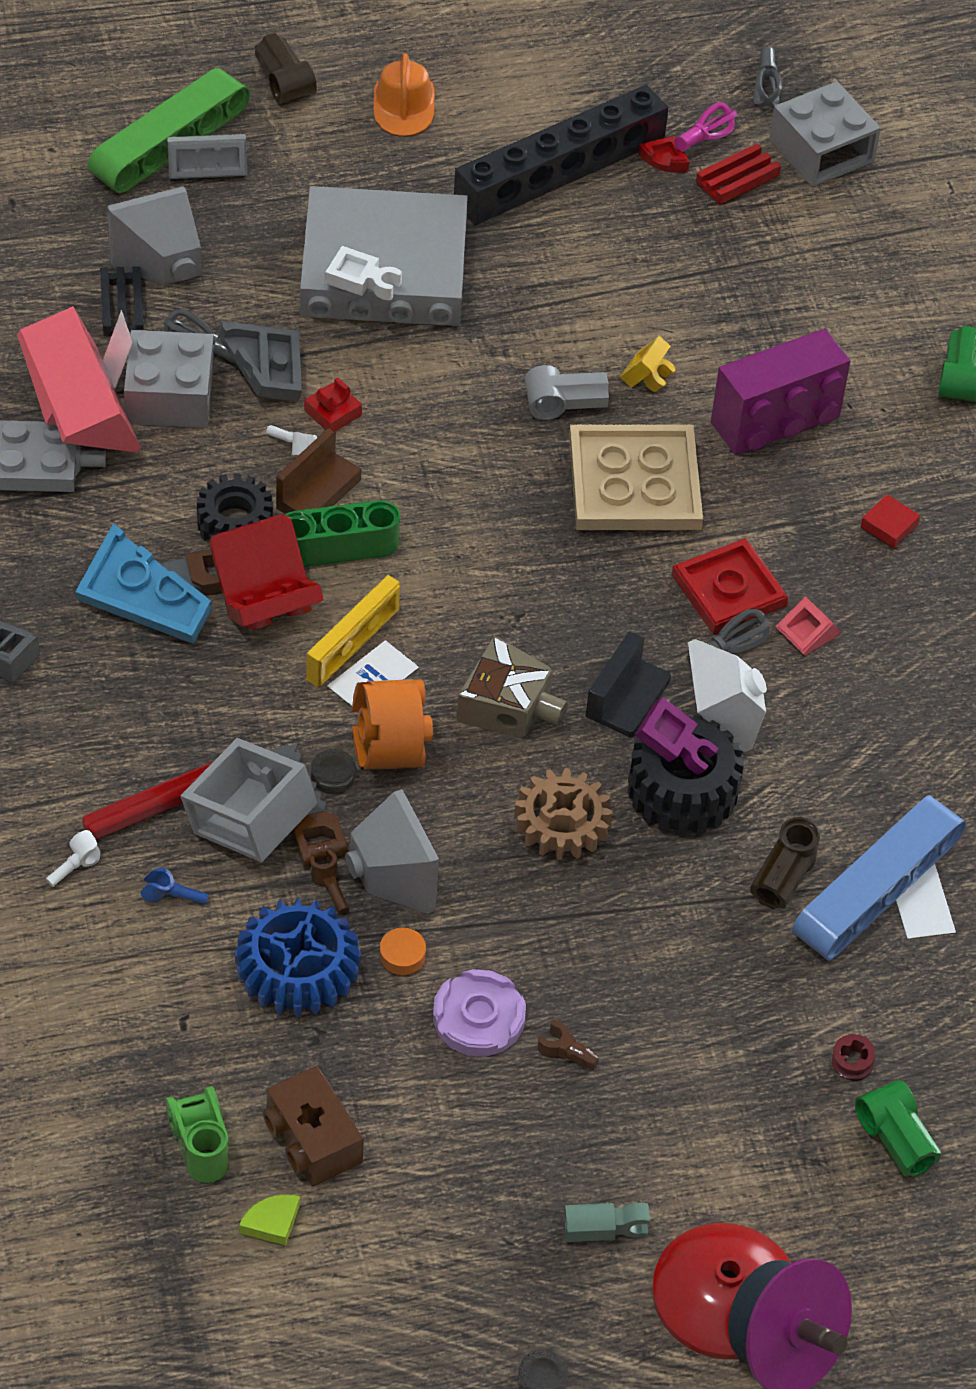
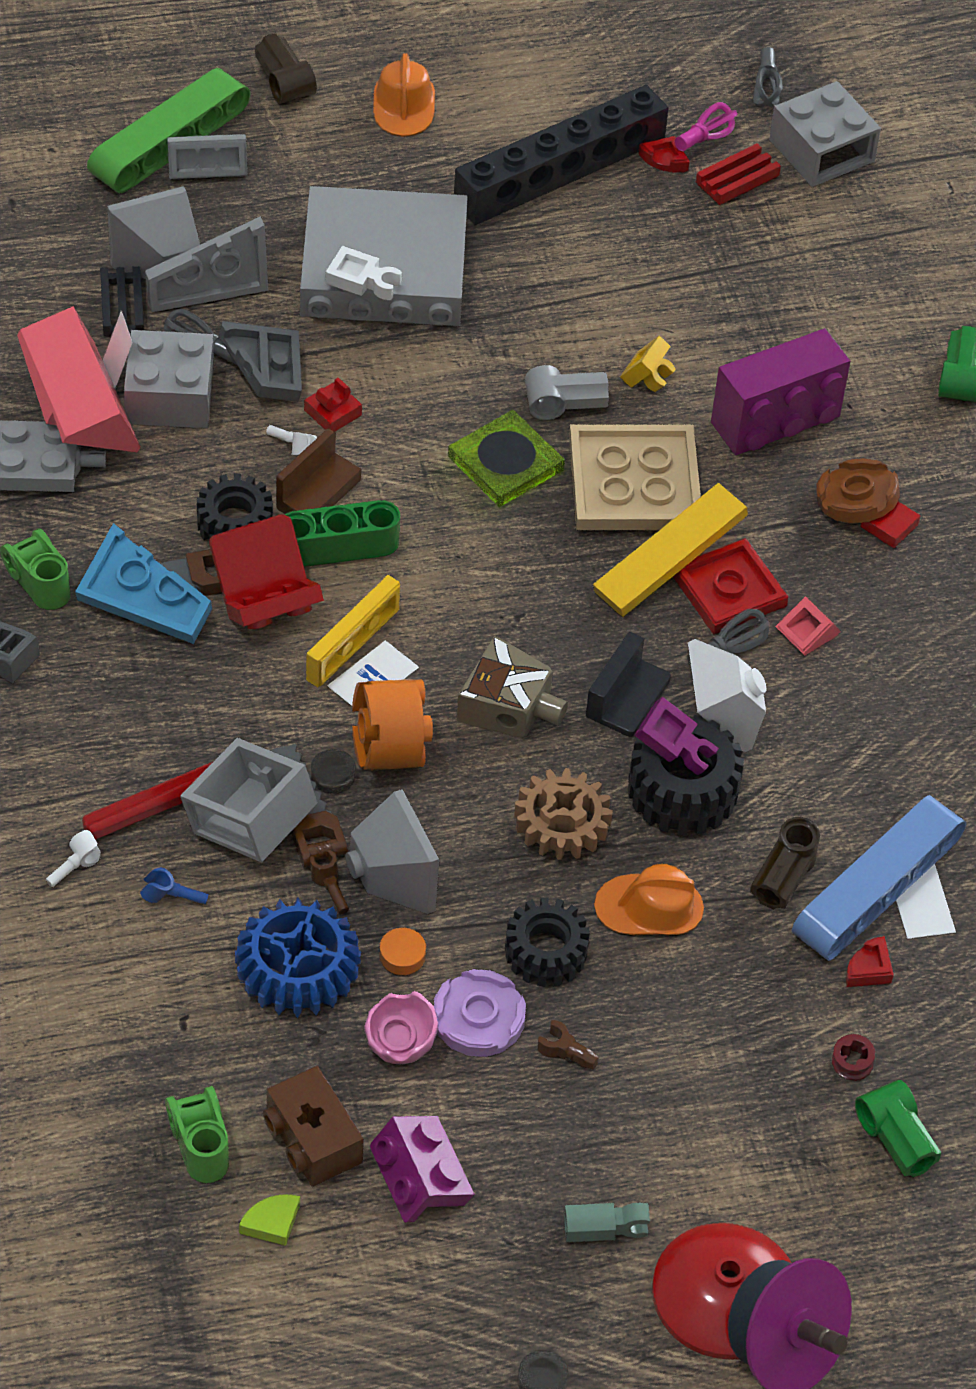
(39, 570): none -> bright green piece
(212, 271): none -> light grey wing
(401, 1027): none -> bright pink hair
(420, 1165): none -> magenta bracket
(506, 458): none -> clear neon green tile
(550, 920): none -> black tyre
(650, 902): none -> orange piece
(670, 549): none -> yellow tile
(858, 491): none -> dark orange tile
(870, 965): none -> red tile

